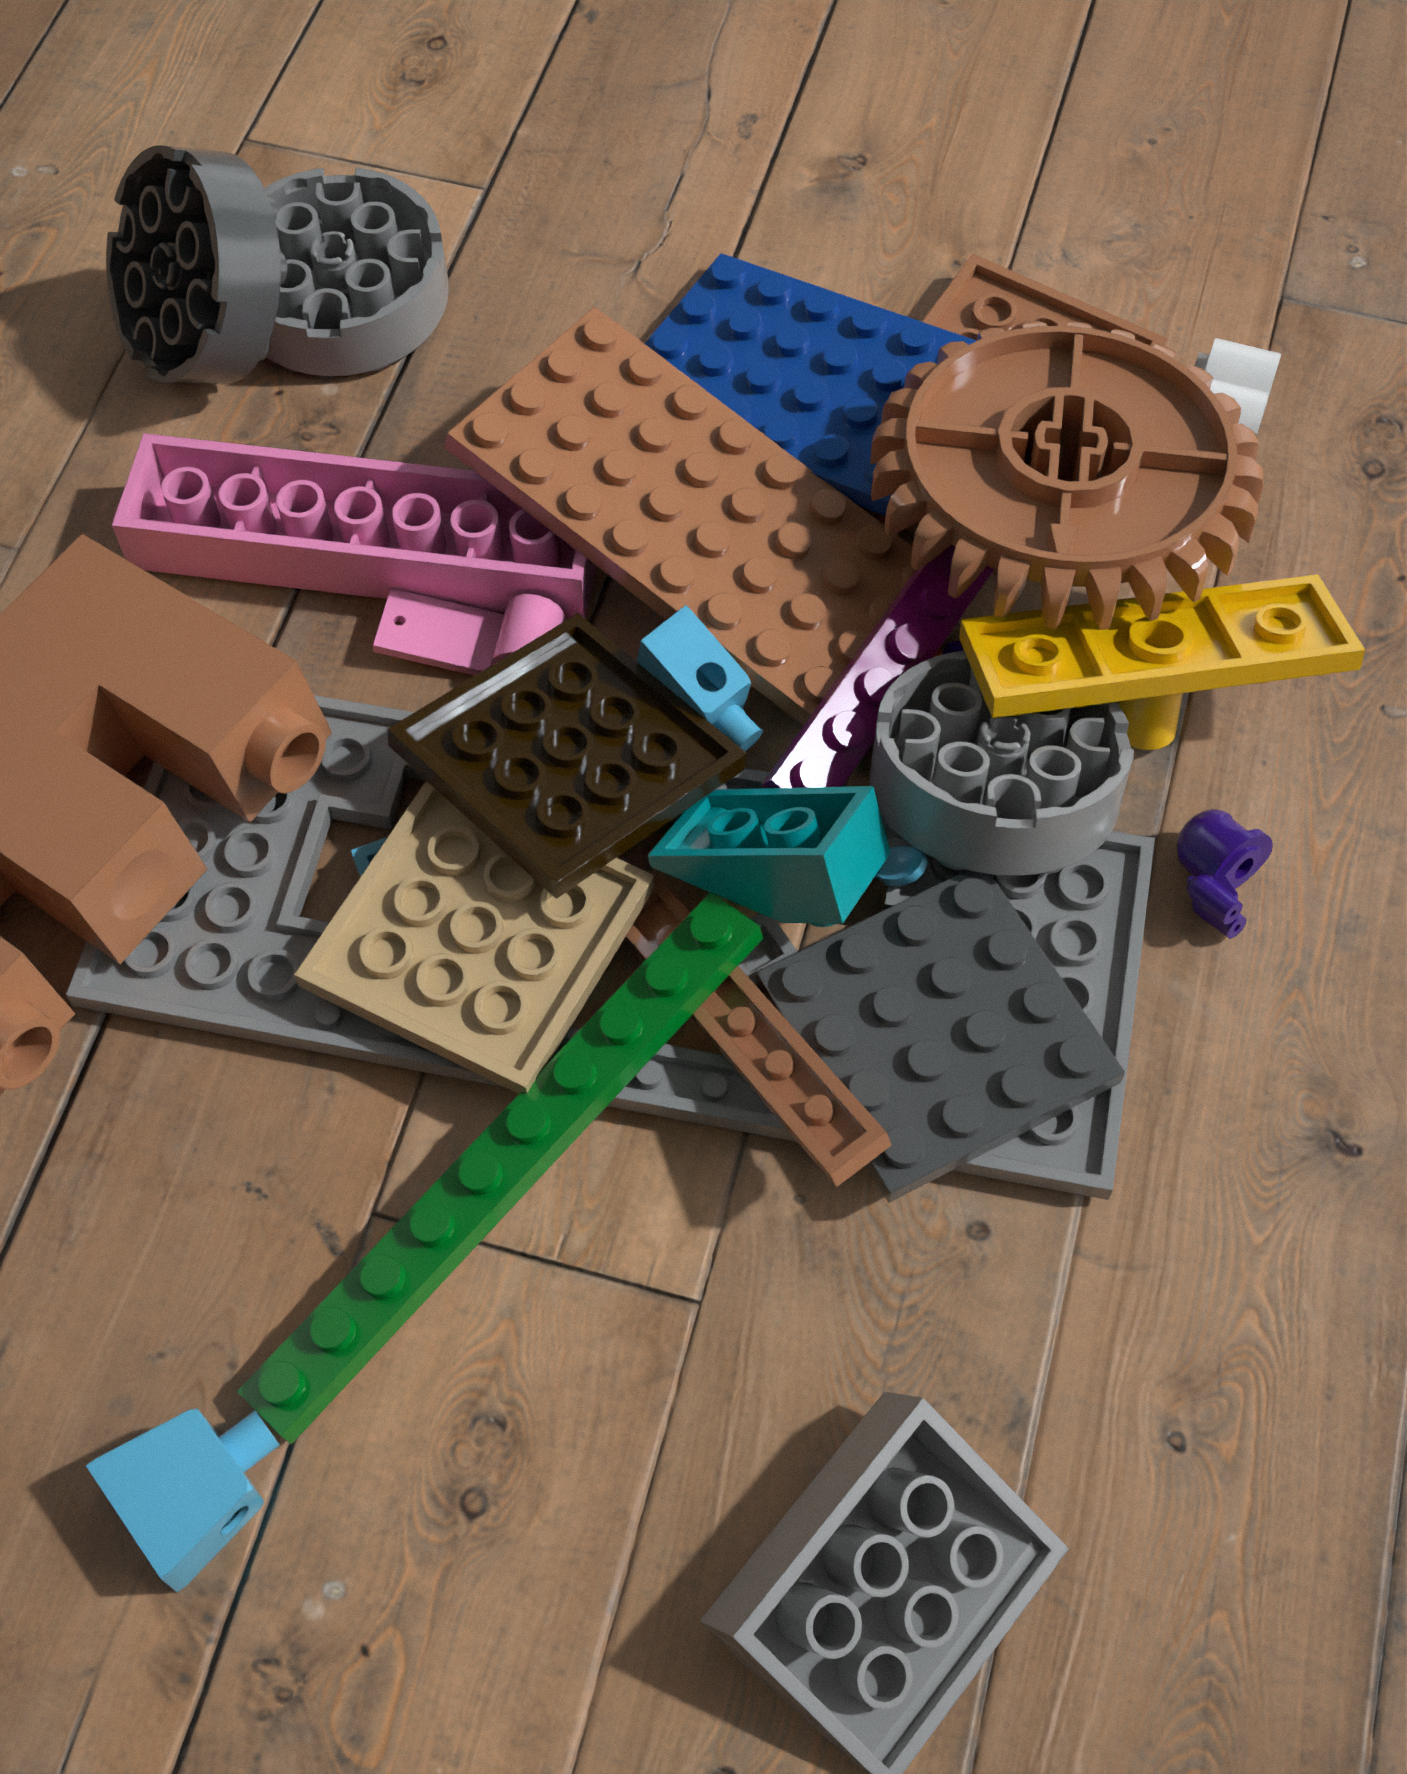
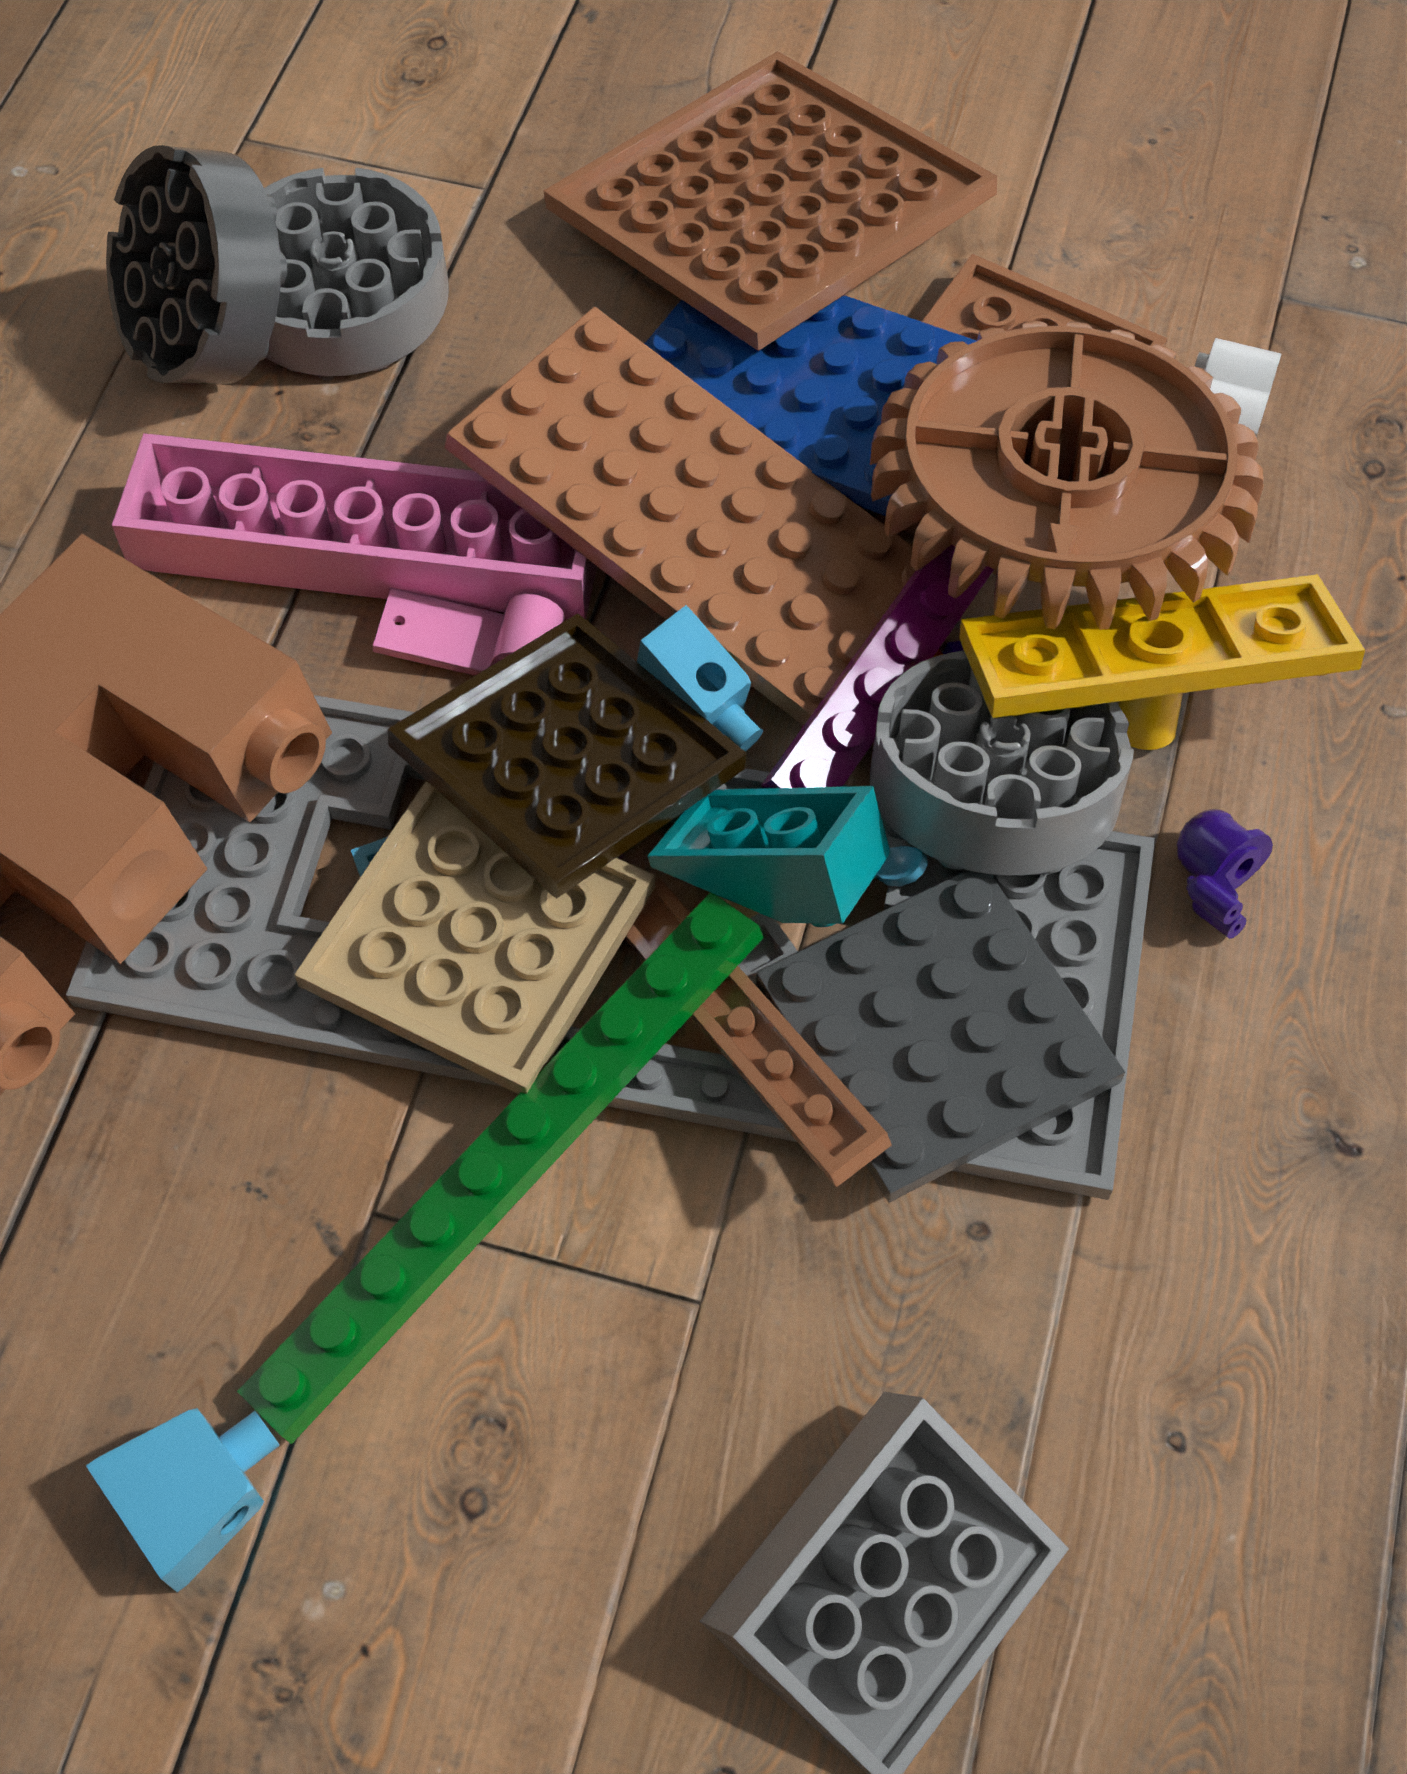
(770, 197): none -> nougat plate

